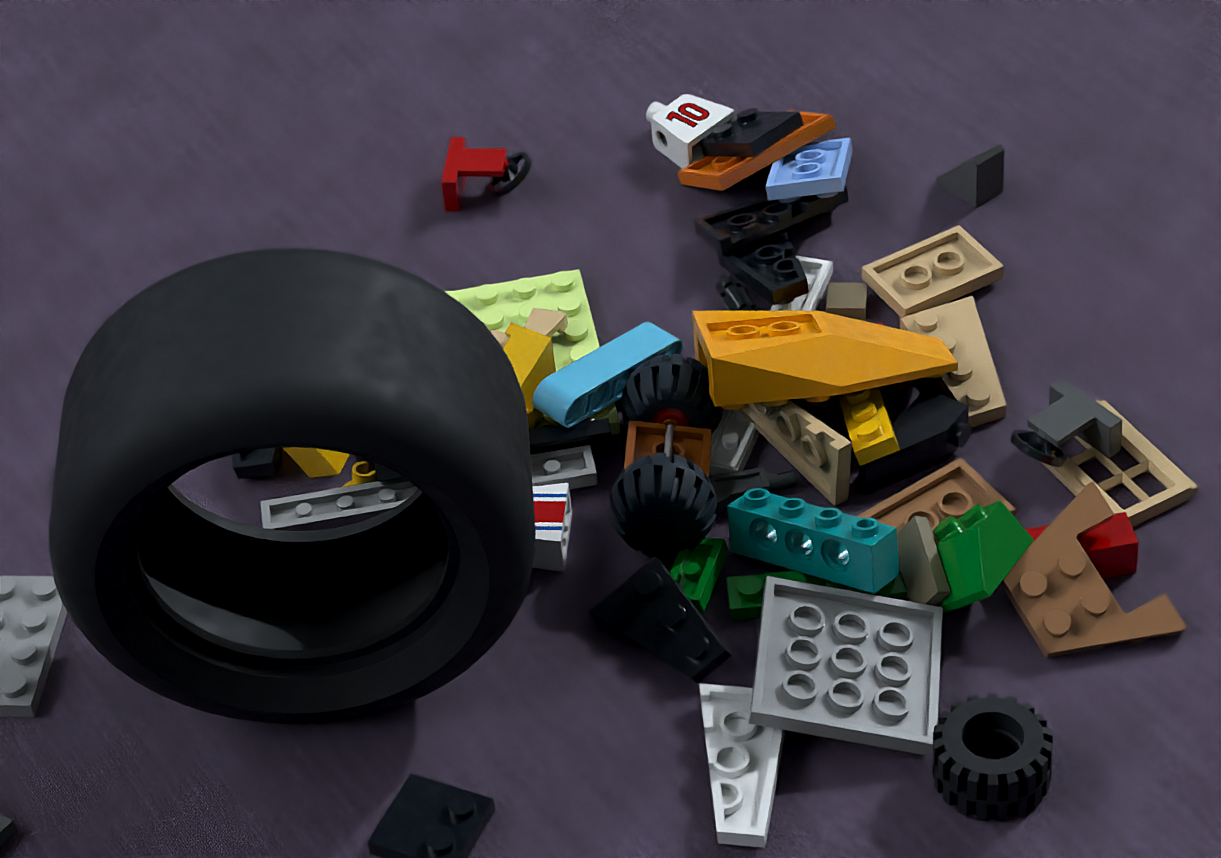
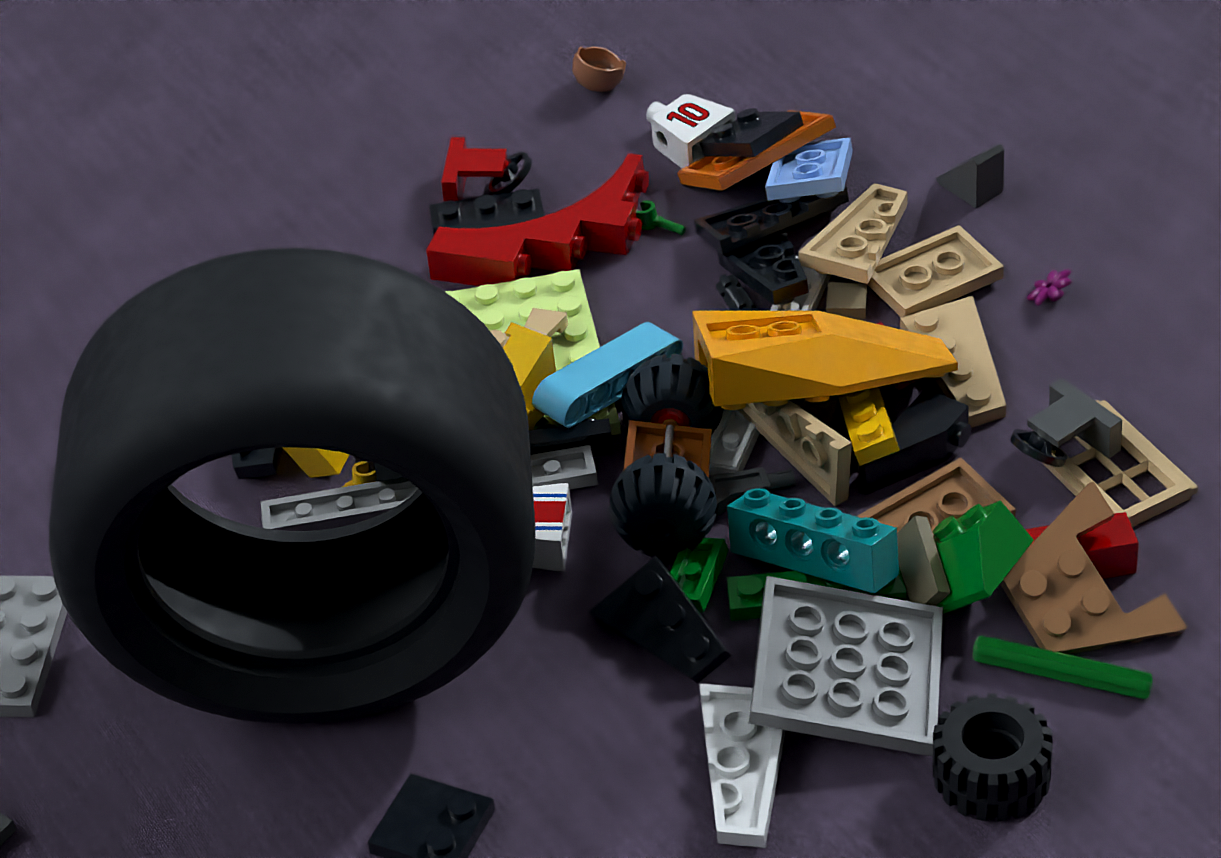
(488, 210): none -> black wing
(554, 242): none -> red arch
(597, 68): none -> nougat hair
(651, 220): none -> green hand
(857, 236): none -> tan wing
(1050, 288): none -> magenta plant
(1063, 667): none -> green axle

